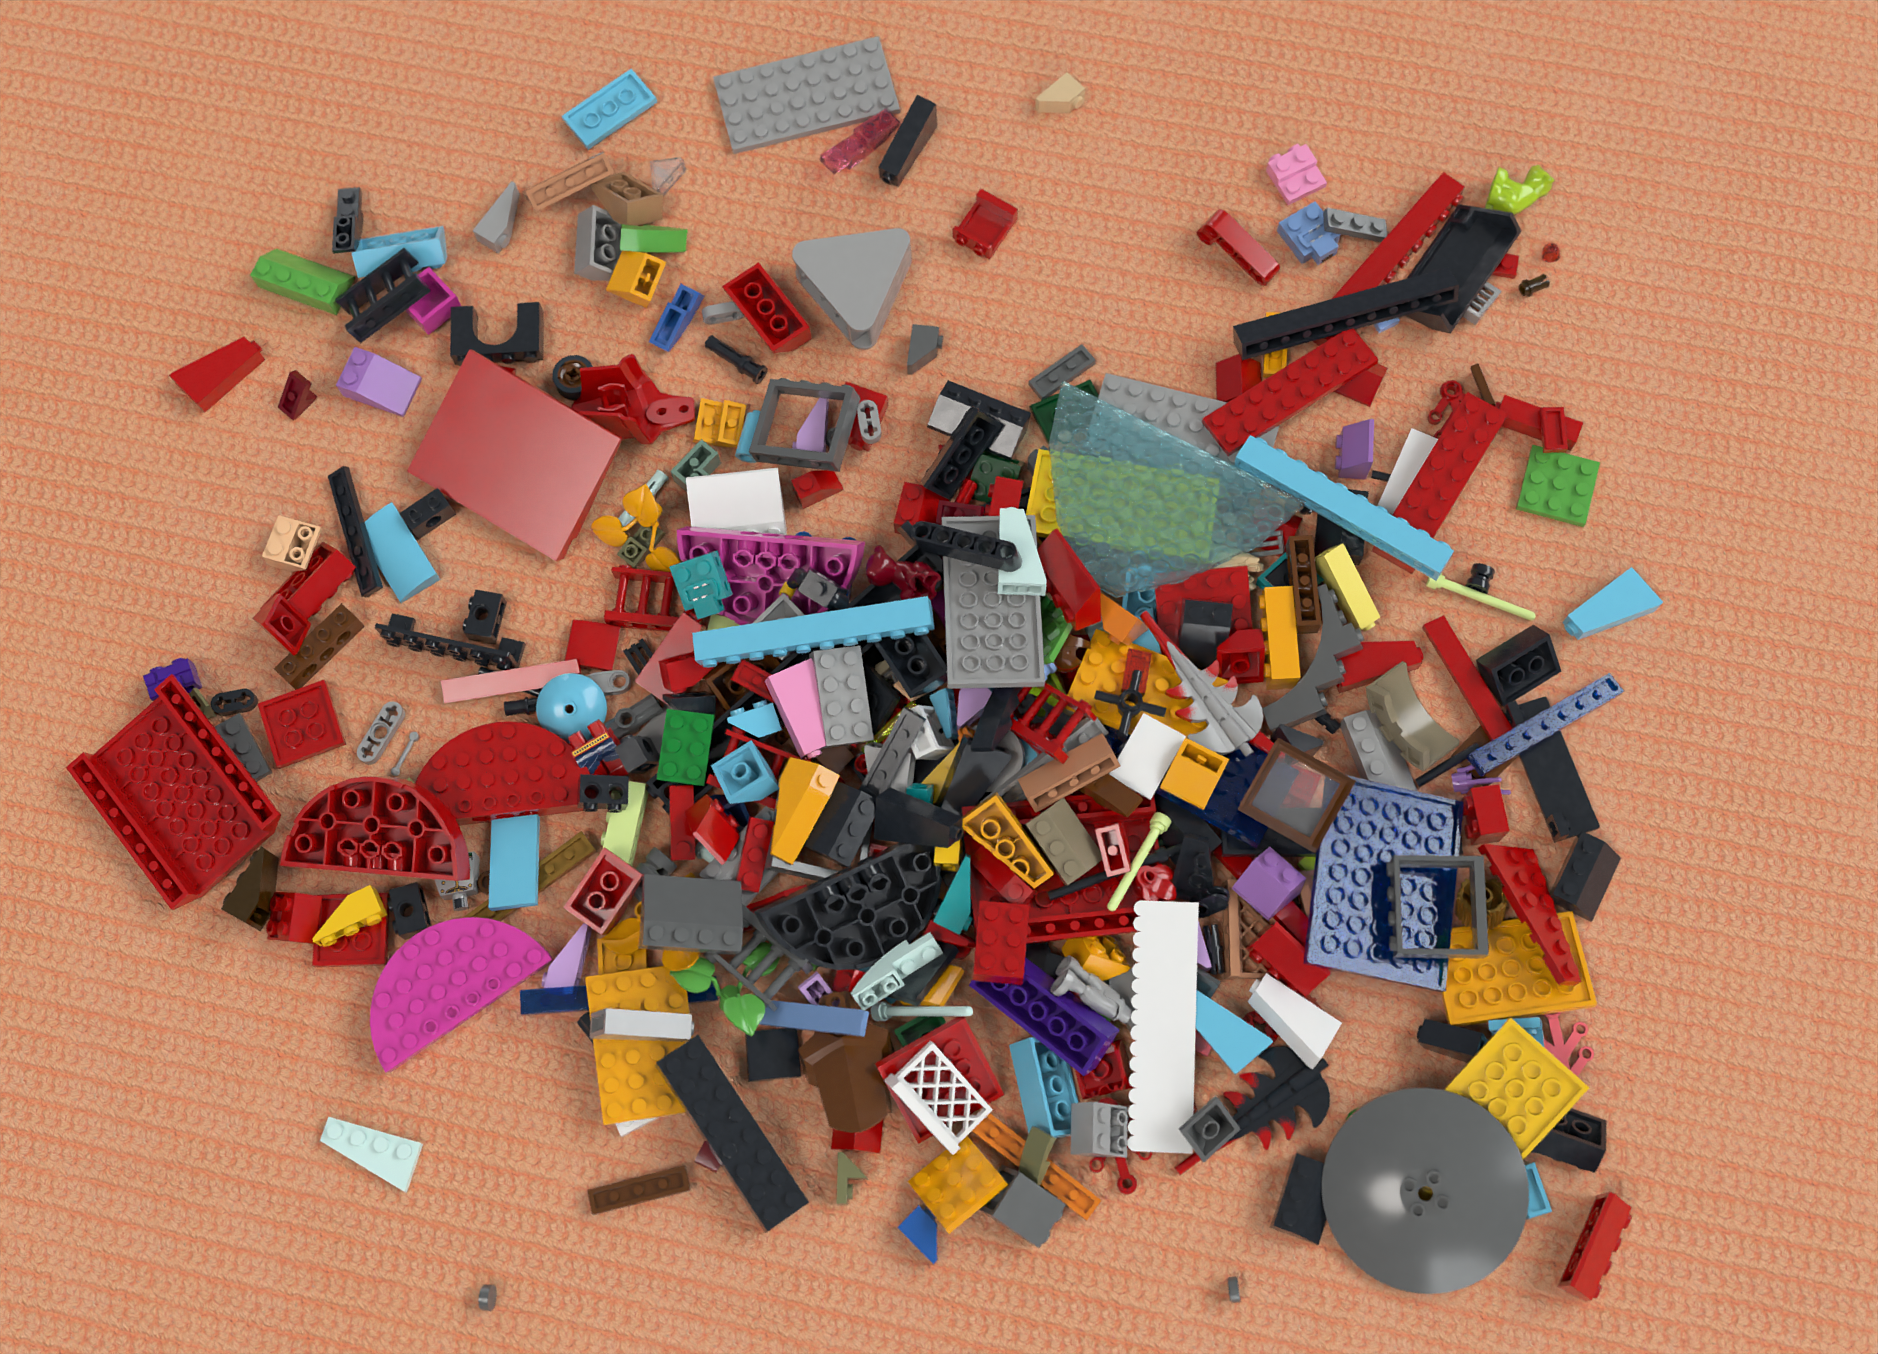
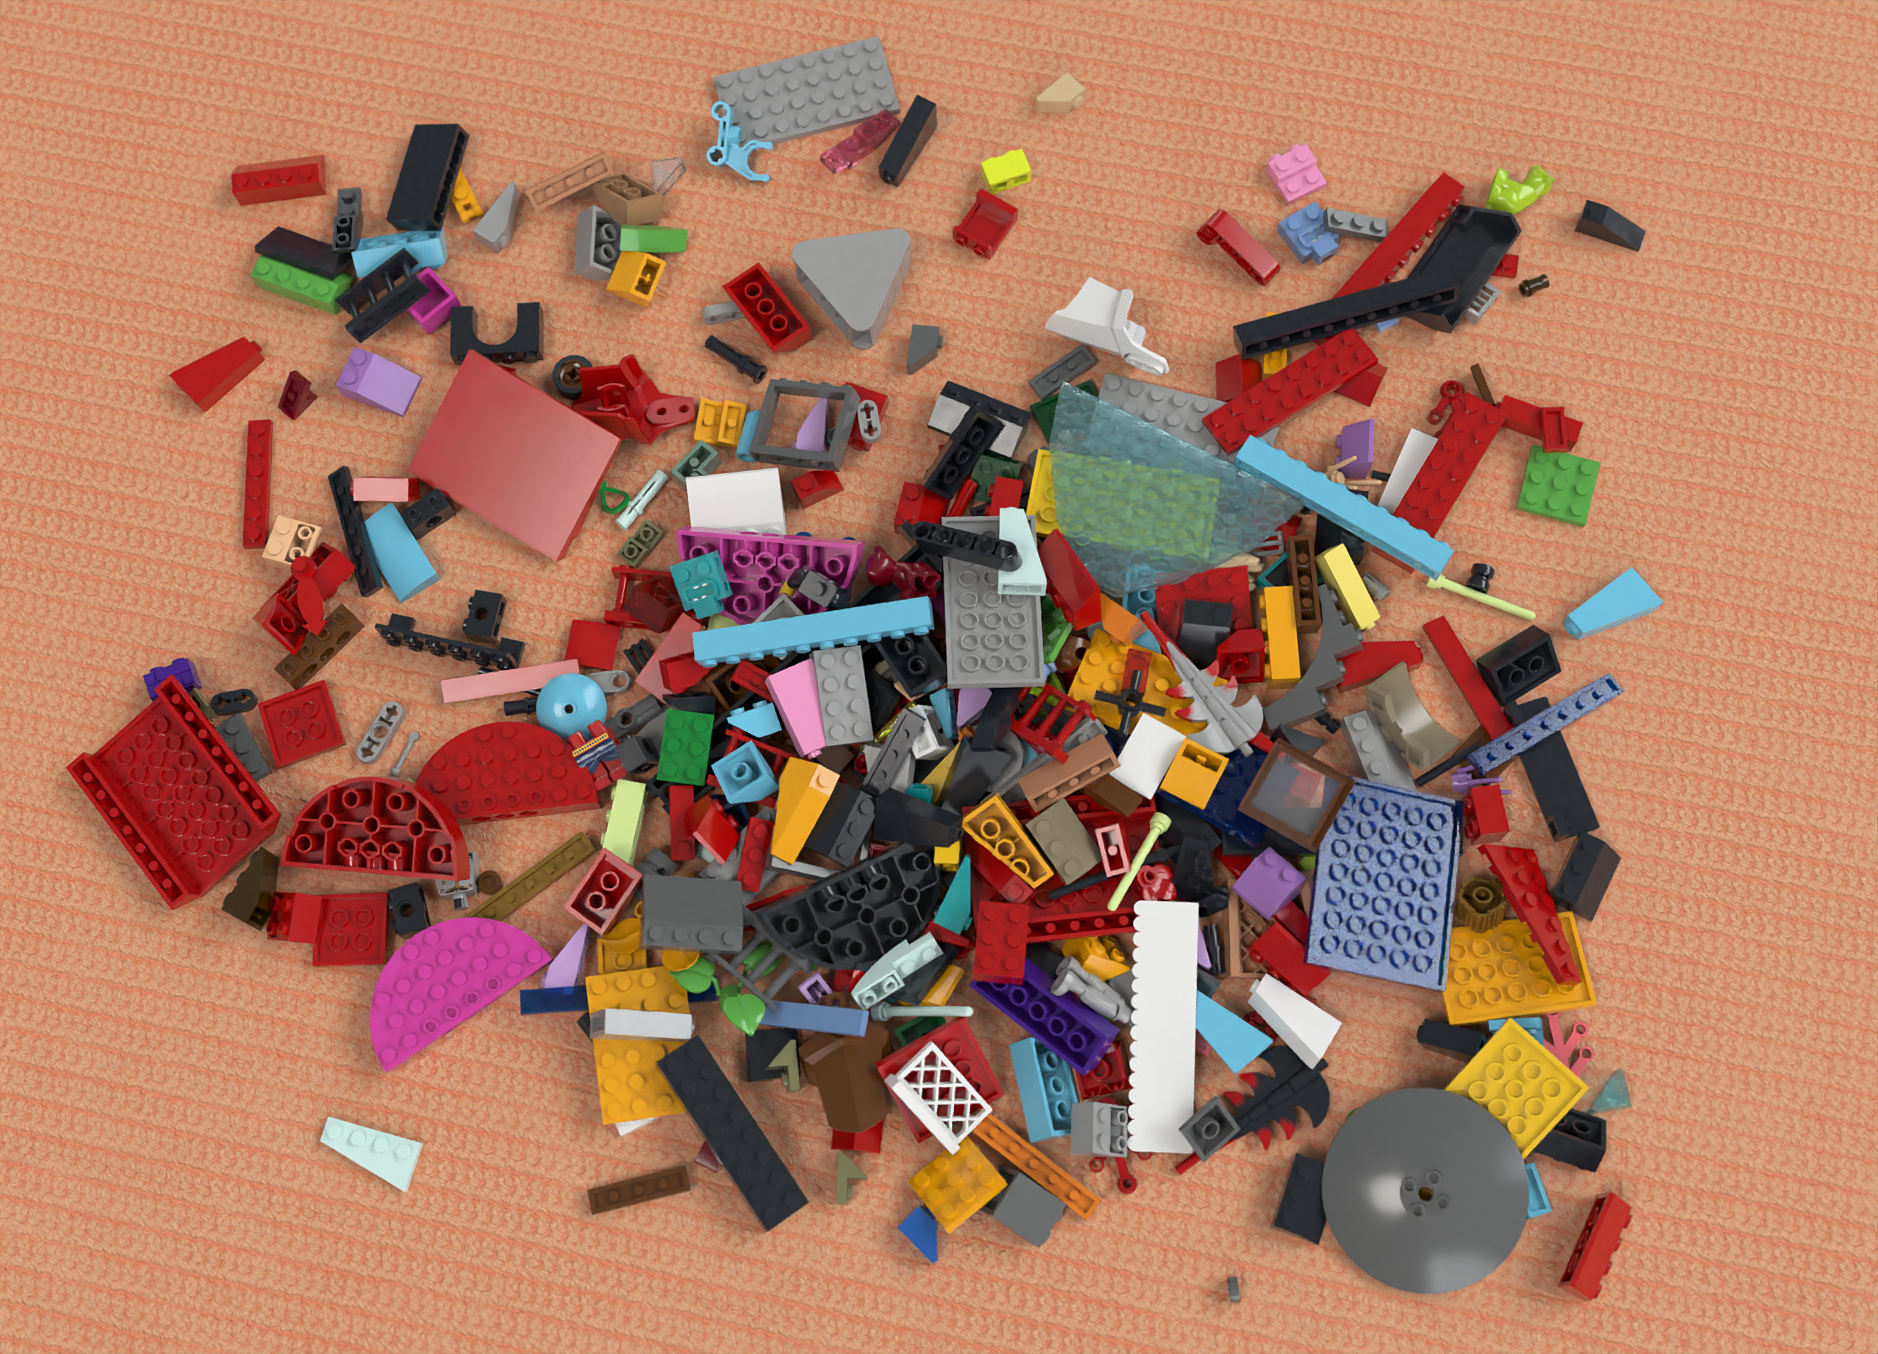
(257, 484): none -> red plate
(279, 180): none -> red slope
(304, 253): none -> black tile
(309, 594): none -> red brick
(353, 913): yellow slope -> none
(385, 489): none -> window
(427, 177): none -> black brick
(464, 198): none -> light orange plate
(487, 1297): dark grey tile -> none
(514, 862): medium azure tile -> none
(602, 786): black brick -> none
(605, 507): none -> green piece
(609, 109): medium azure plate -> none
(642, 506): light orange plant -> none
(655, 604): none -> clear red slope
(676, 317): blue slope -> none
(729, 144): none -> medium azure piece
(788, 1061): none -> olive slope
(954, 509): dark red slope -> none
(1005, 171): none -> neon yellow brick
(1034, 1155): olive slope -> none
(1100, 321): none -> white piece
(1338, 477): none -> light nougat plant
(1375, 587): none -> light grey pin
(1478, 905): dark grey window -> none
(1550, 253): clear red hinge -> none
(1608, 225): none -> black slope
(1613, 1095): none -> clear light blue slope

